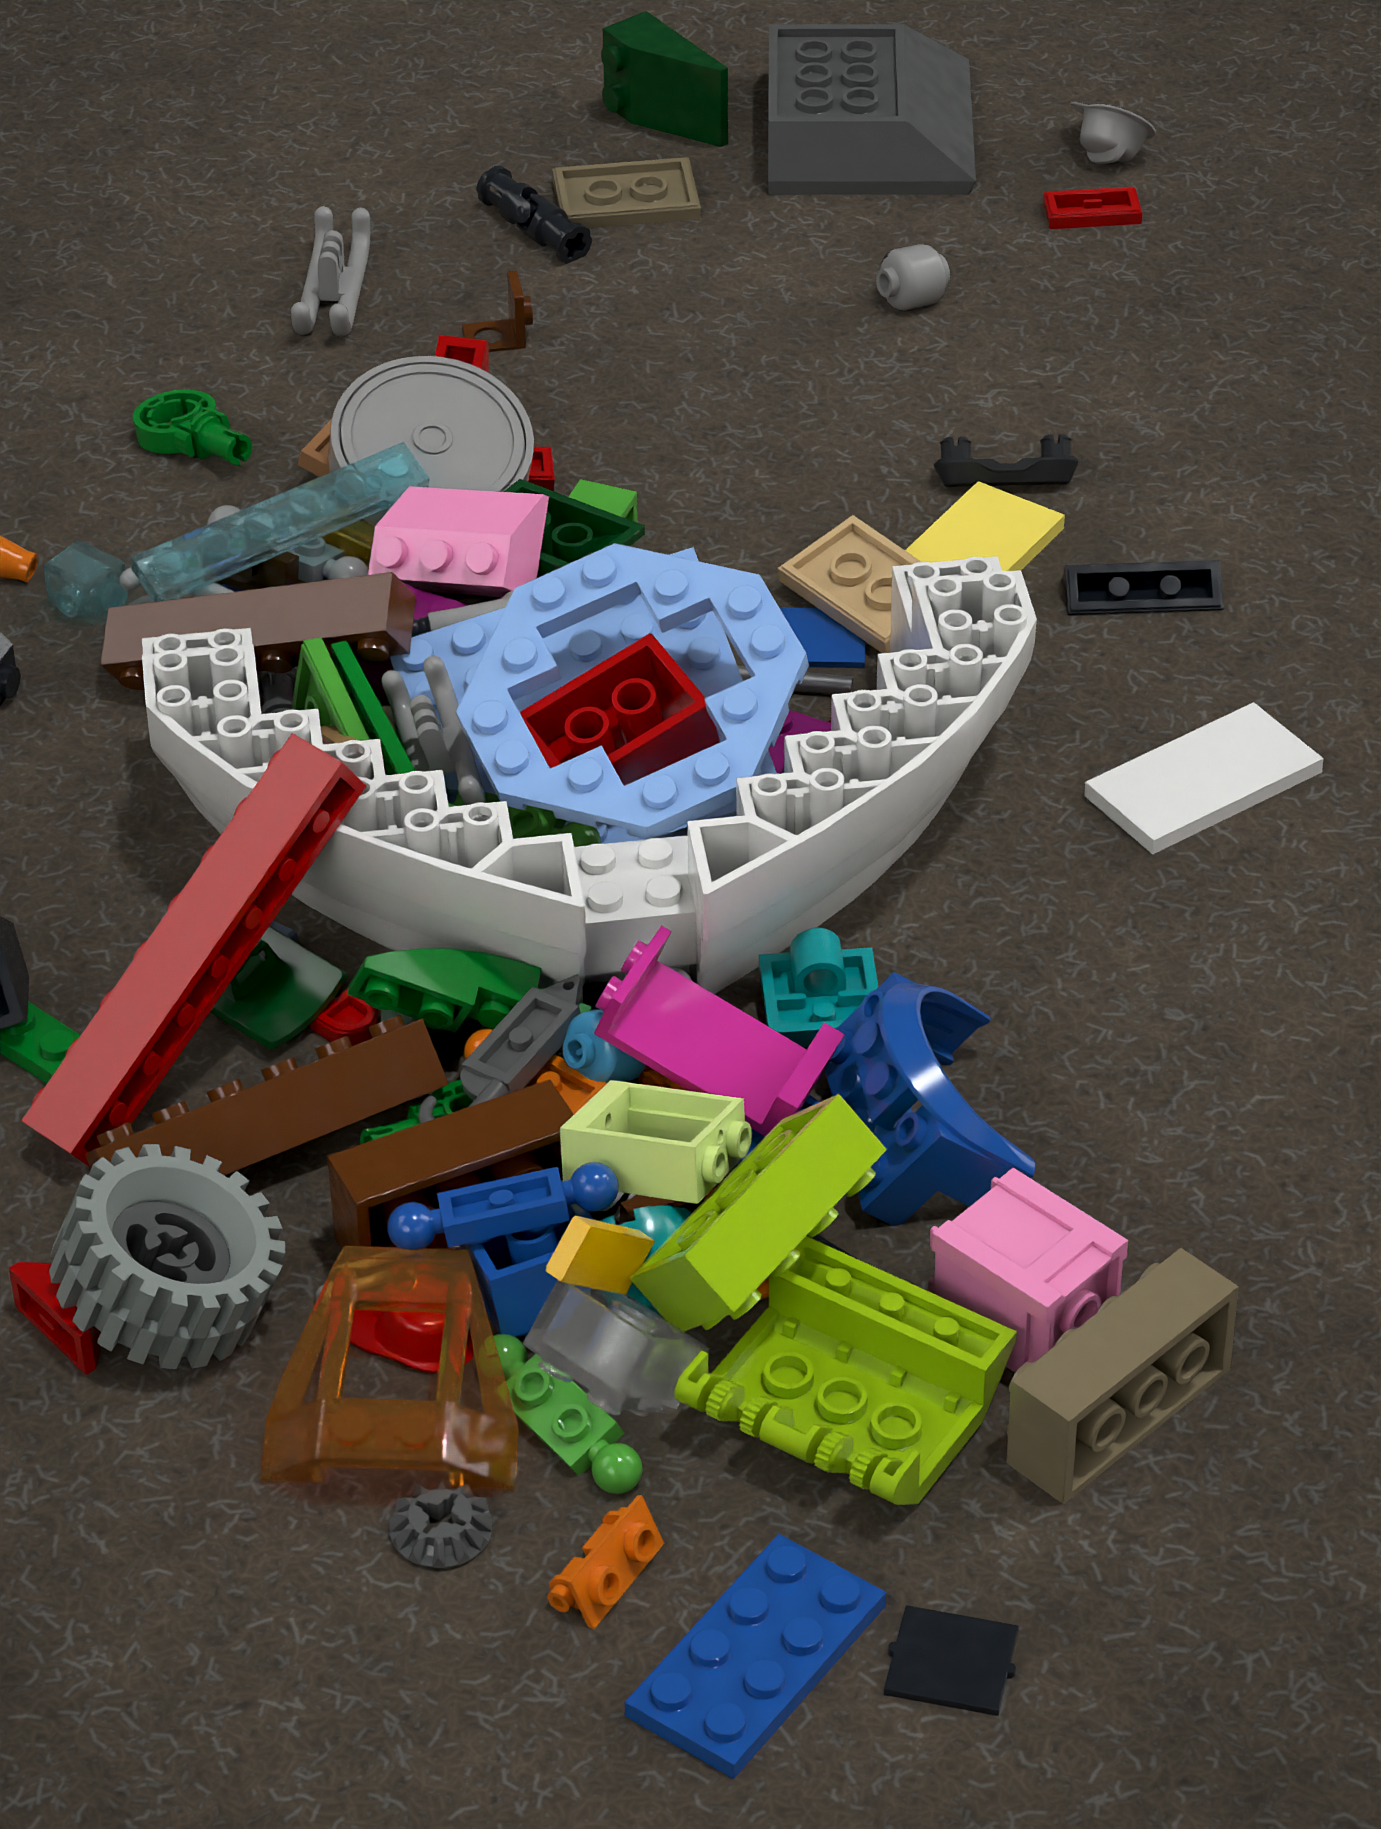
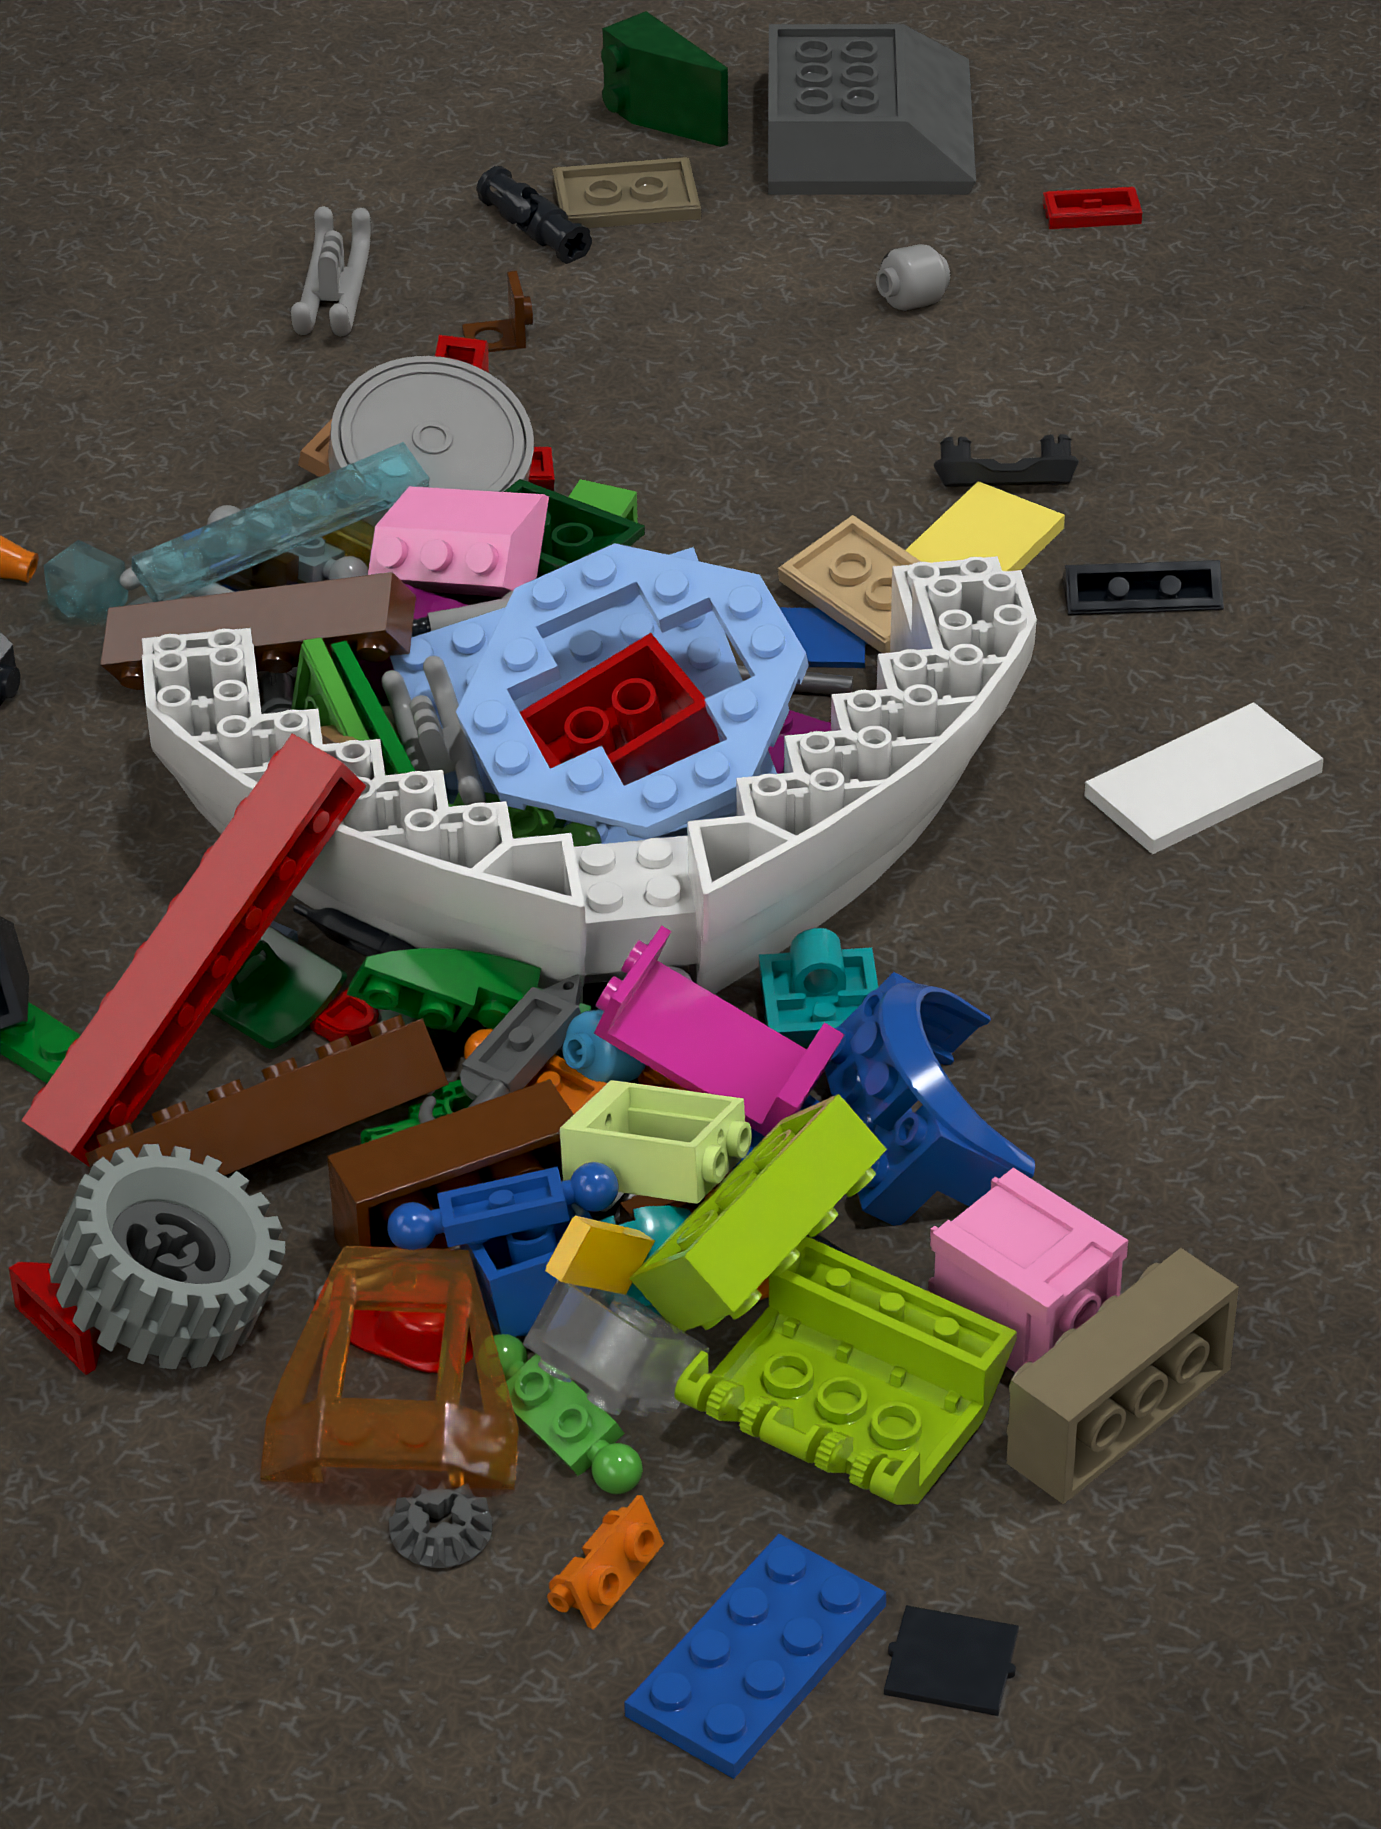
(199, 430): green pin -> none
(352, 932): none -> black piece
(1112, 132): light grey piece -> none

